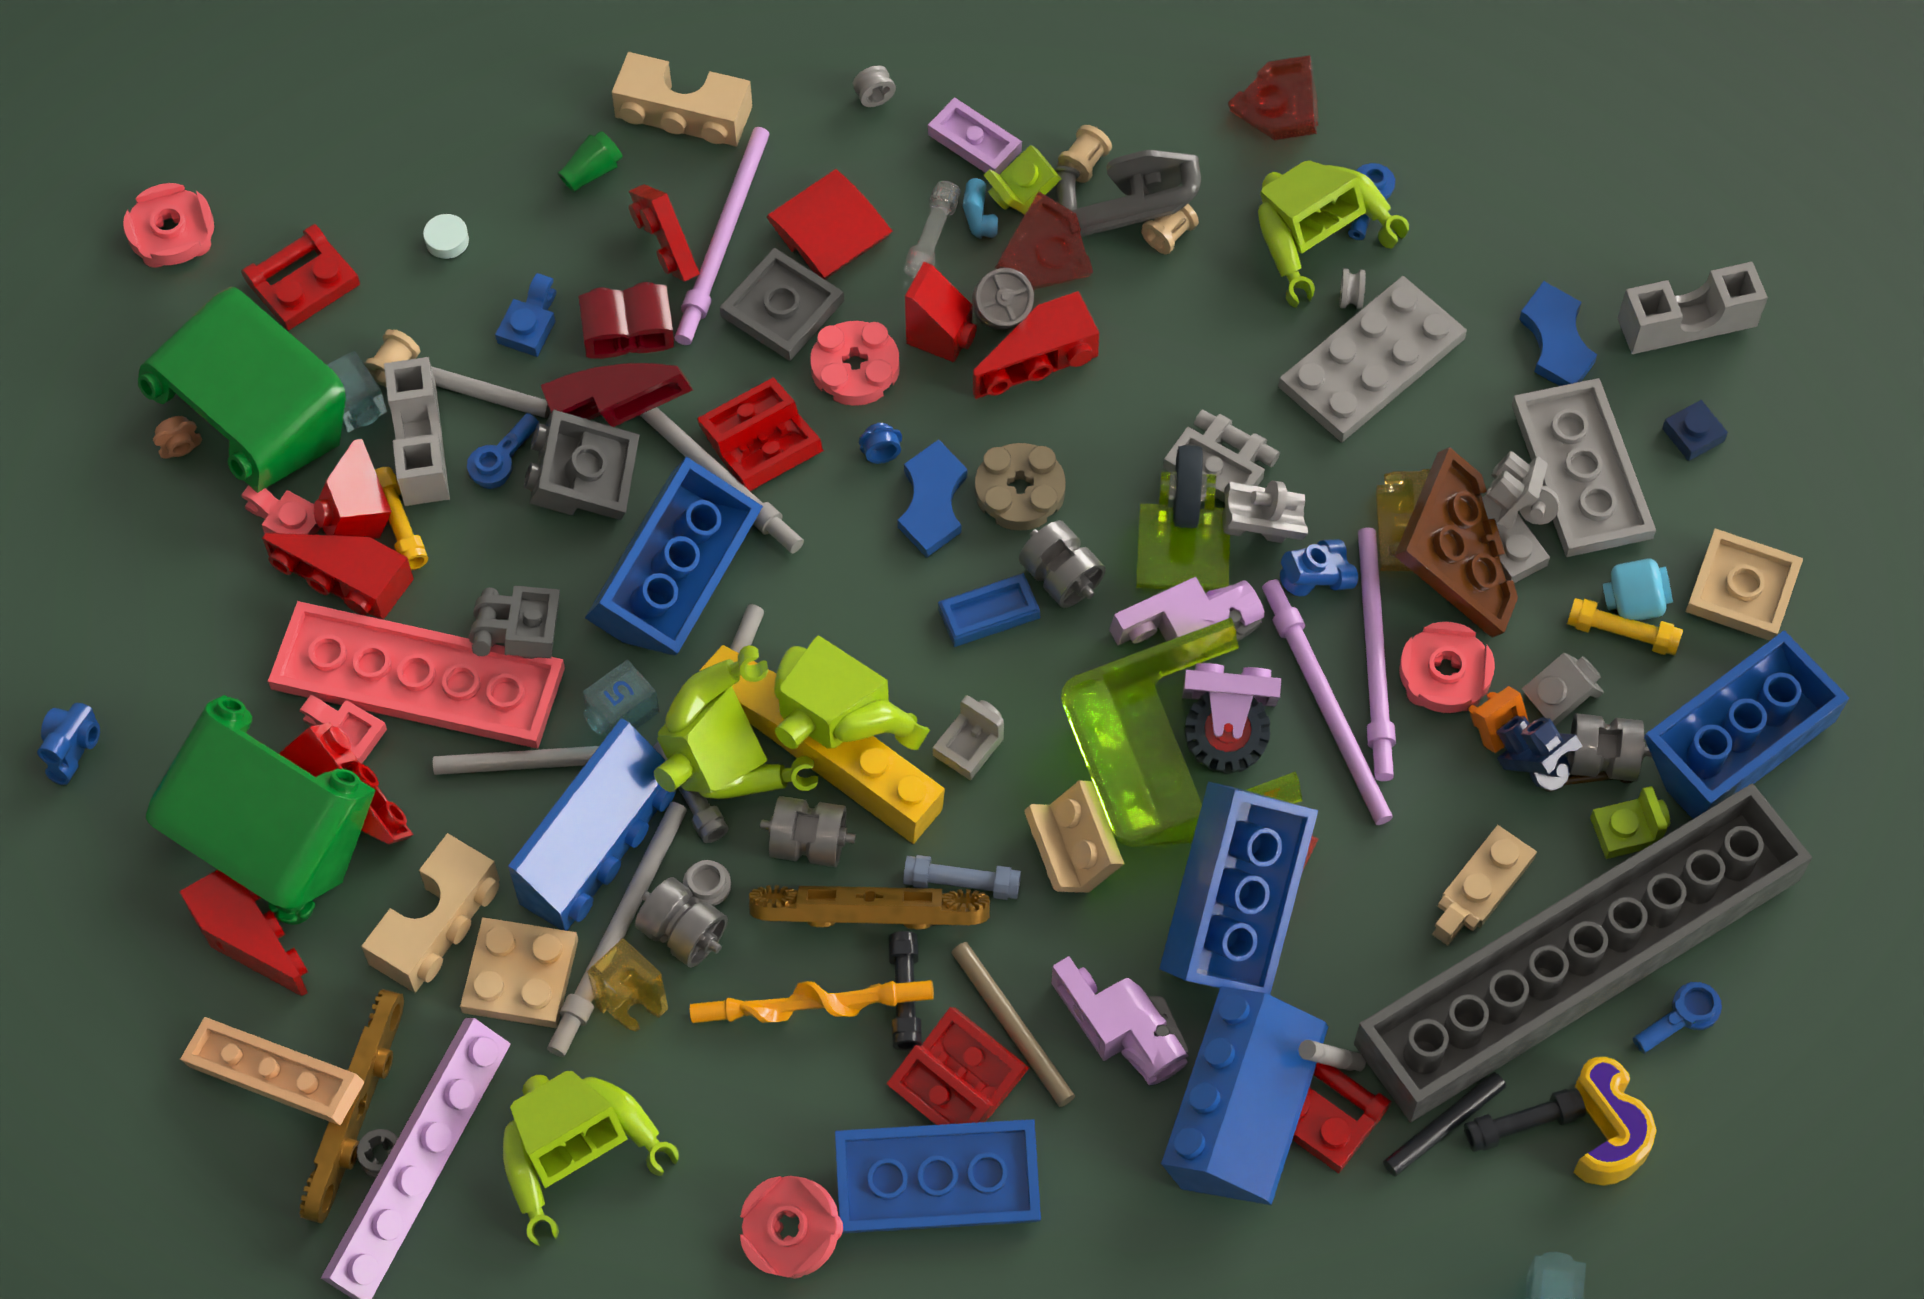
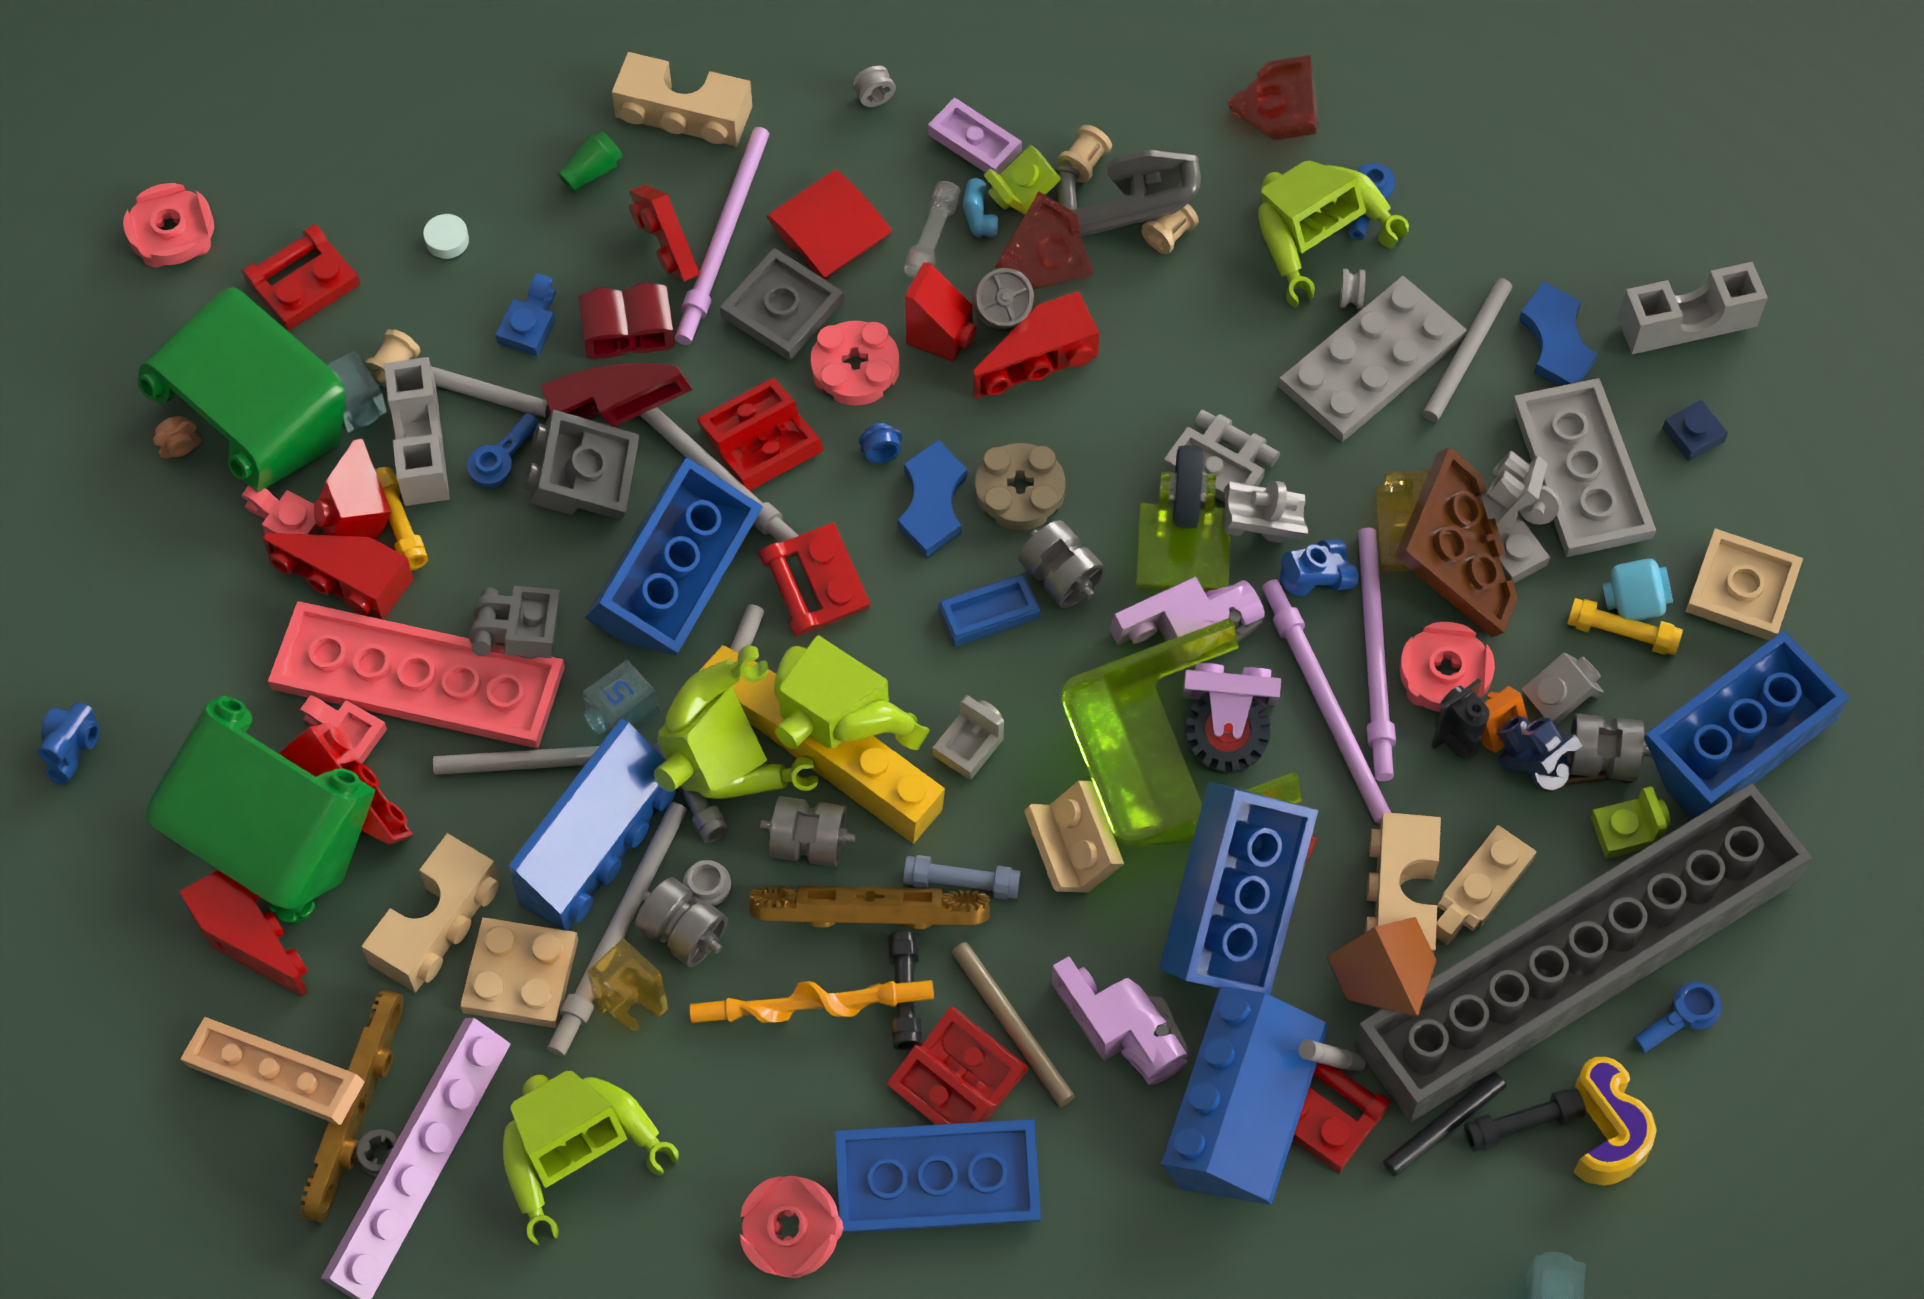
(827, 572): none -> red plate
(1386, 967): none -> dark orange slope
(1404, 850): none -> tan arch
(1462, 720): none -> black hinge
(1467, 350): none -> light grey bar

